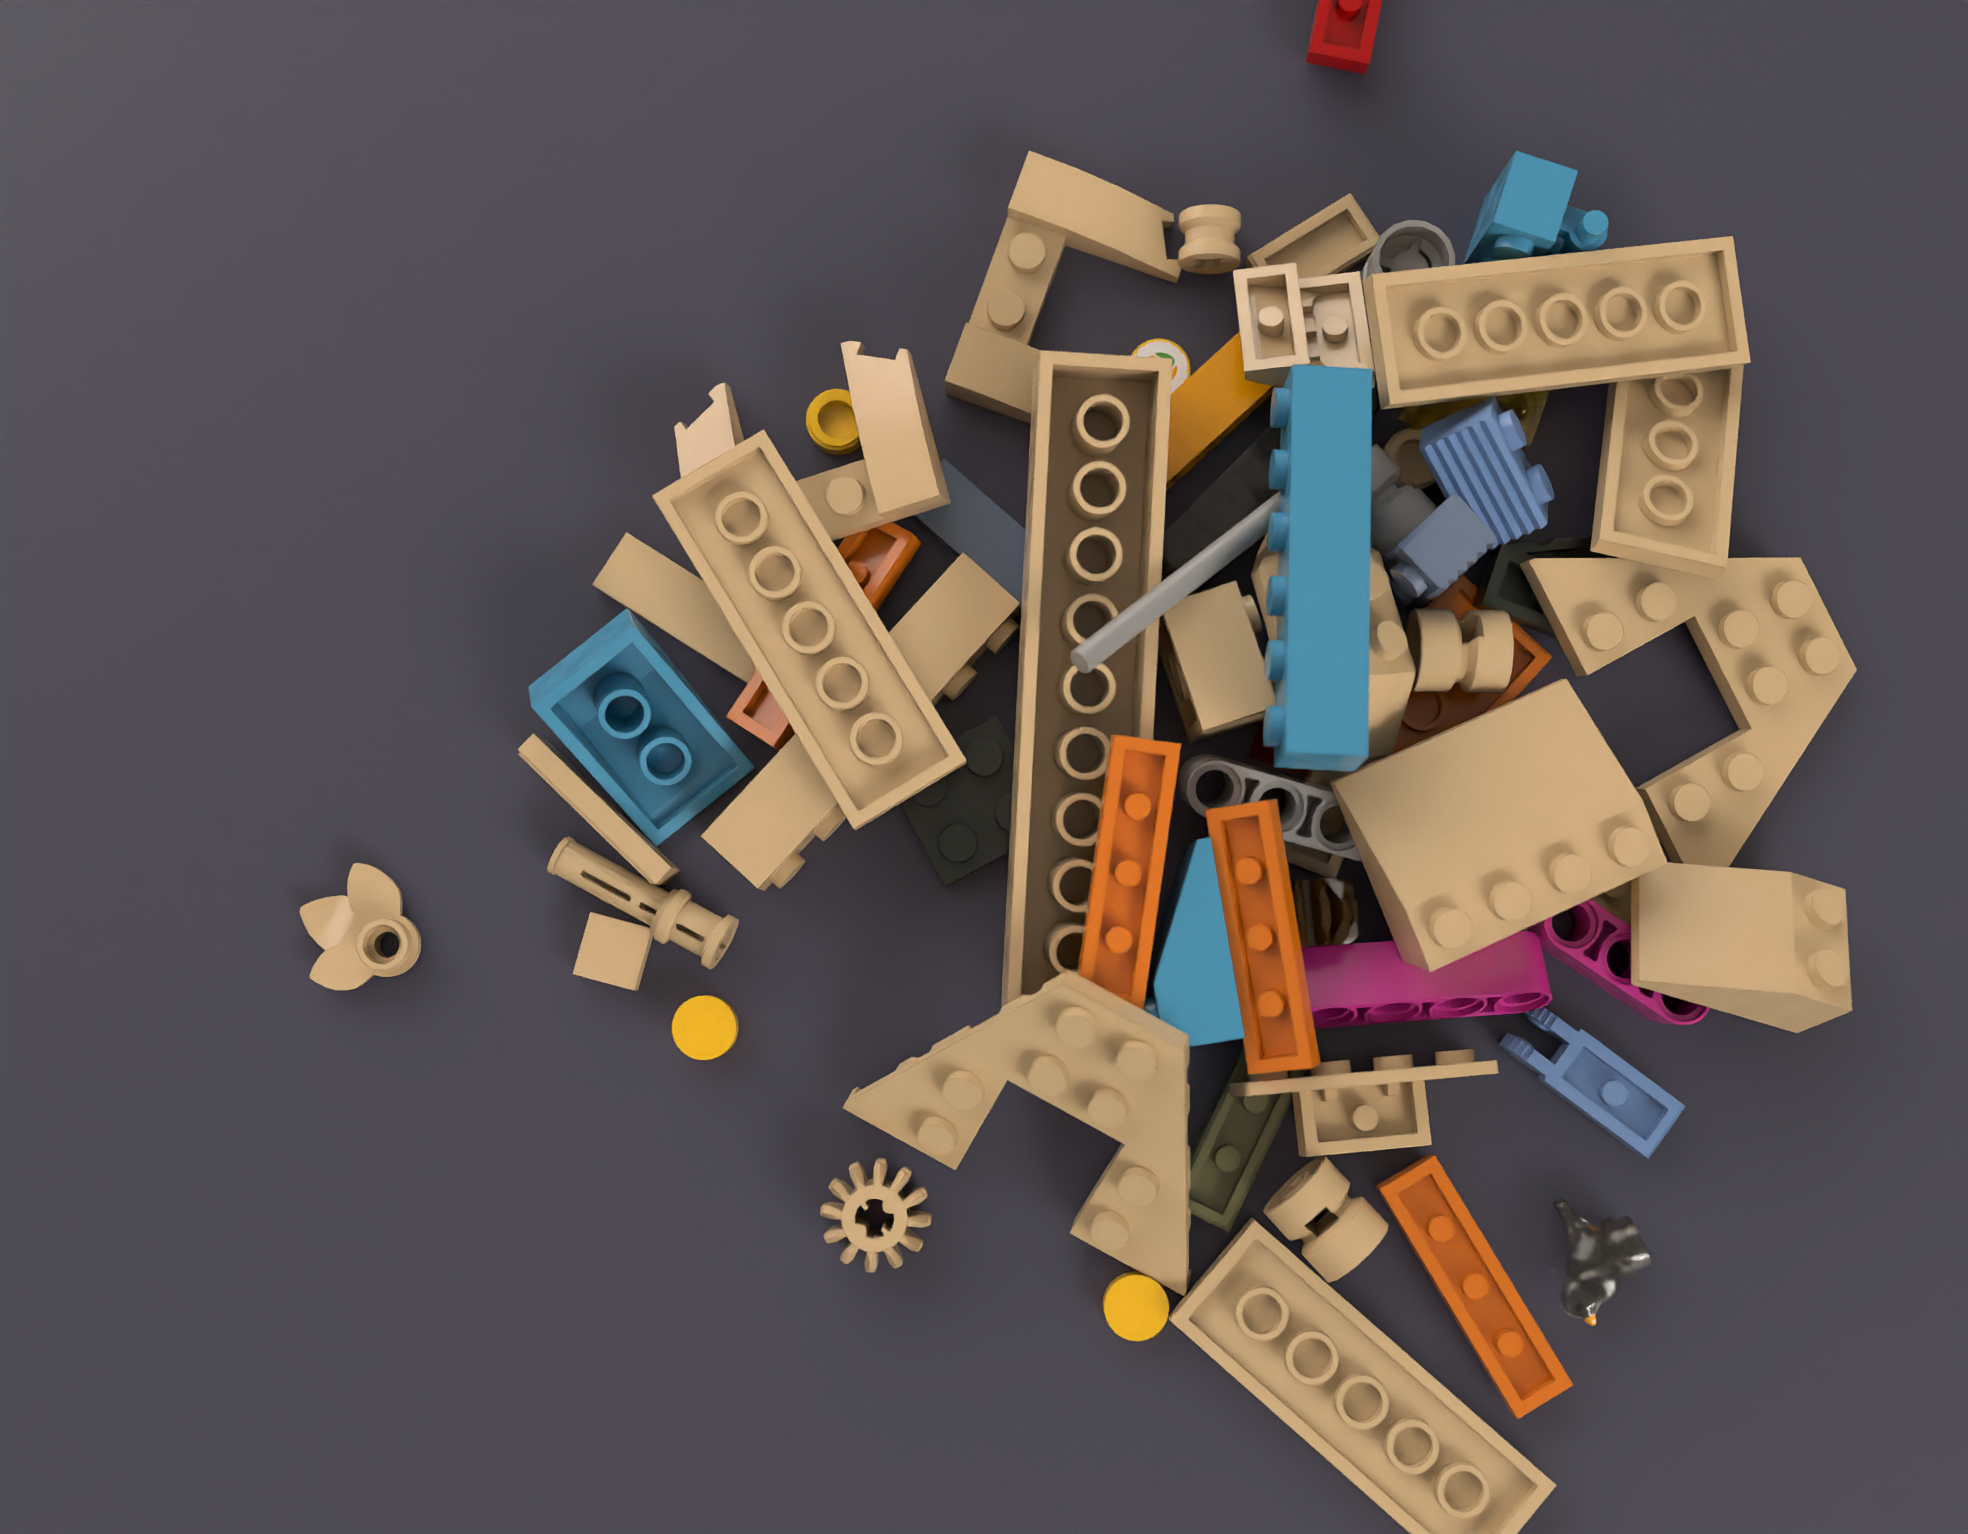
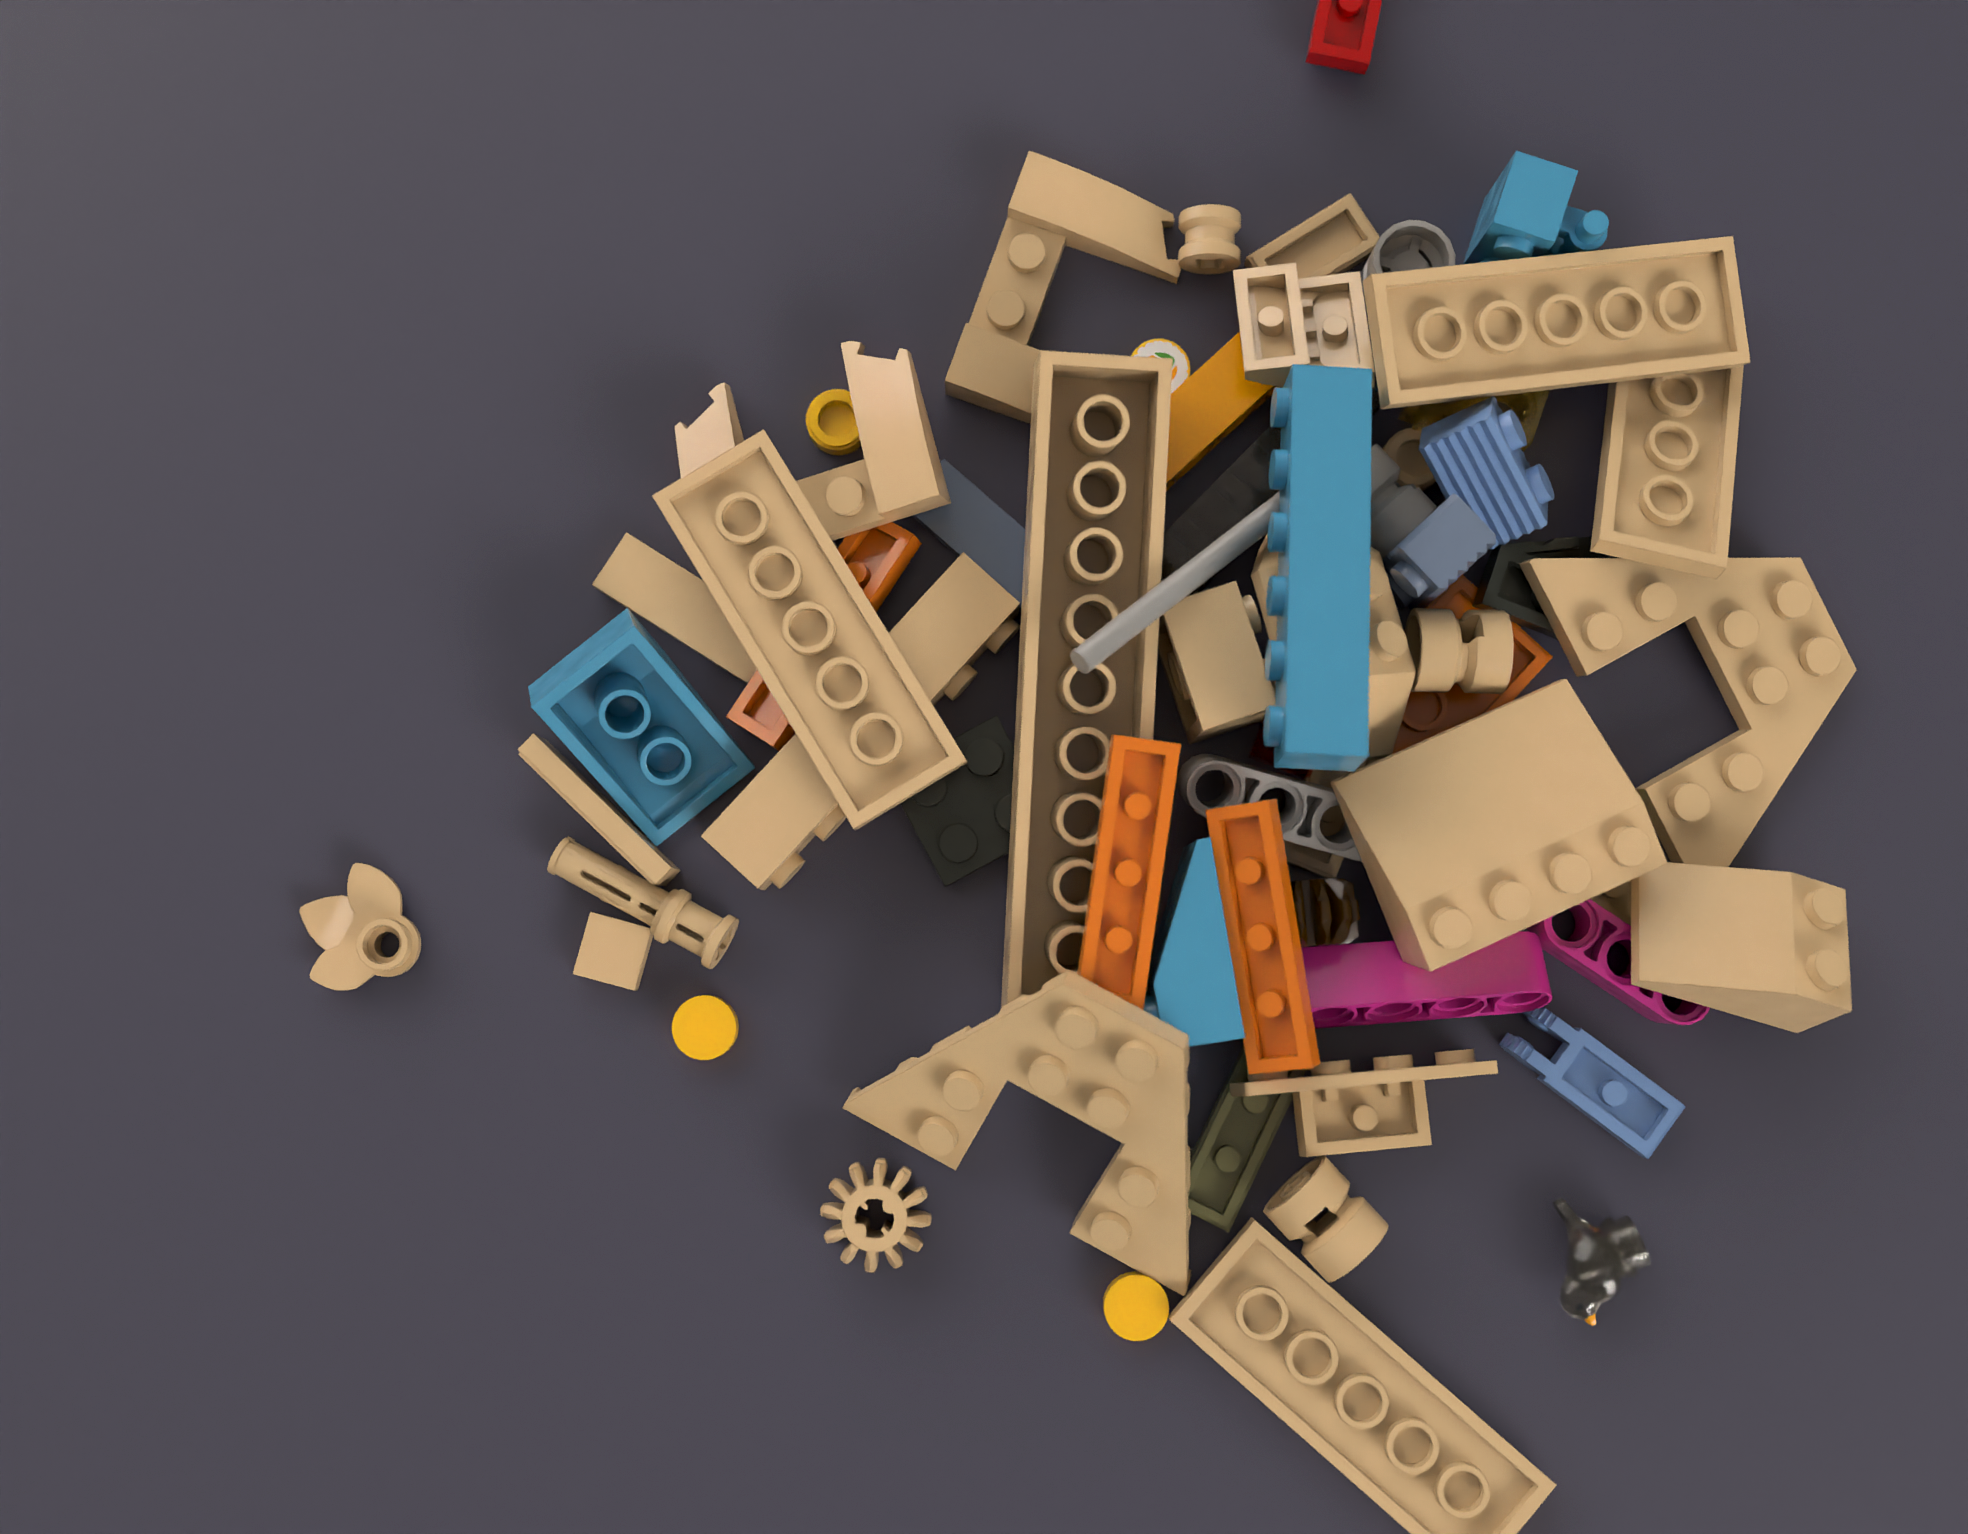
(1474, 1286): orange plate -> none

